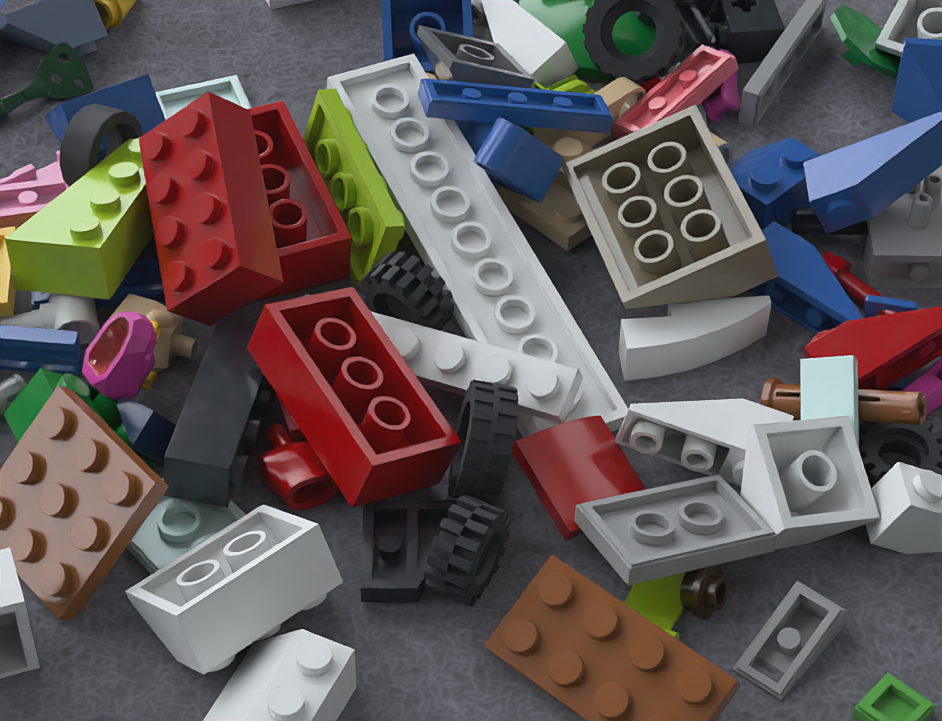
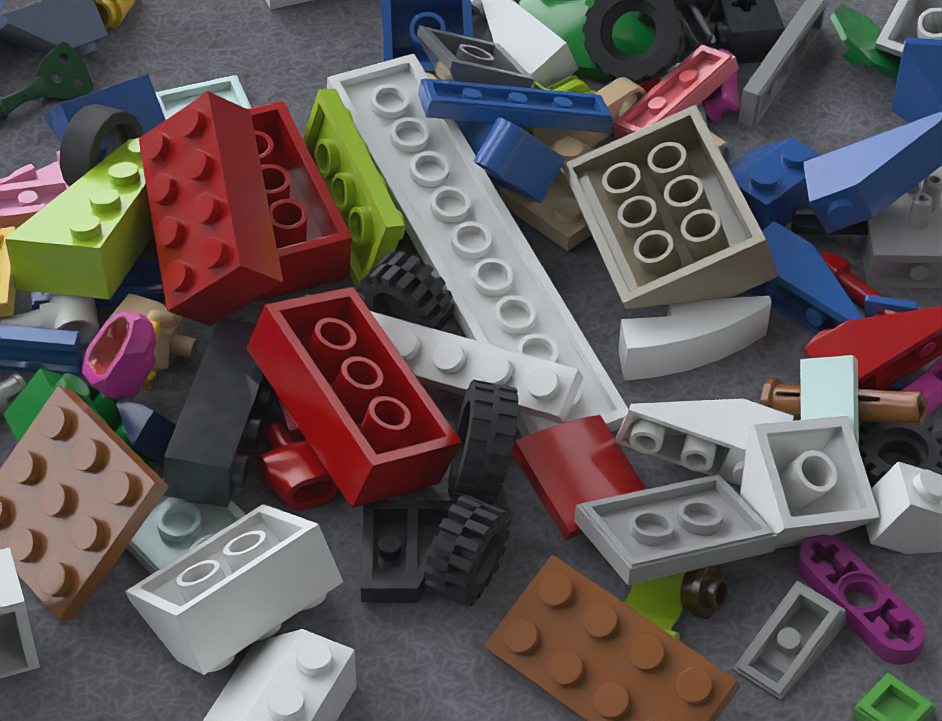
(853, 577): none -> magenta beam

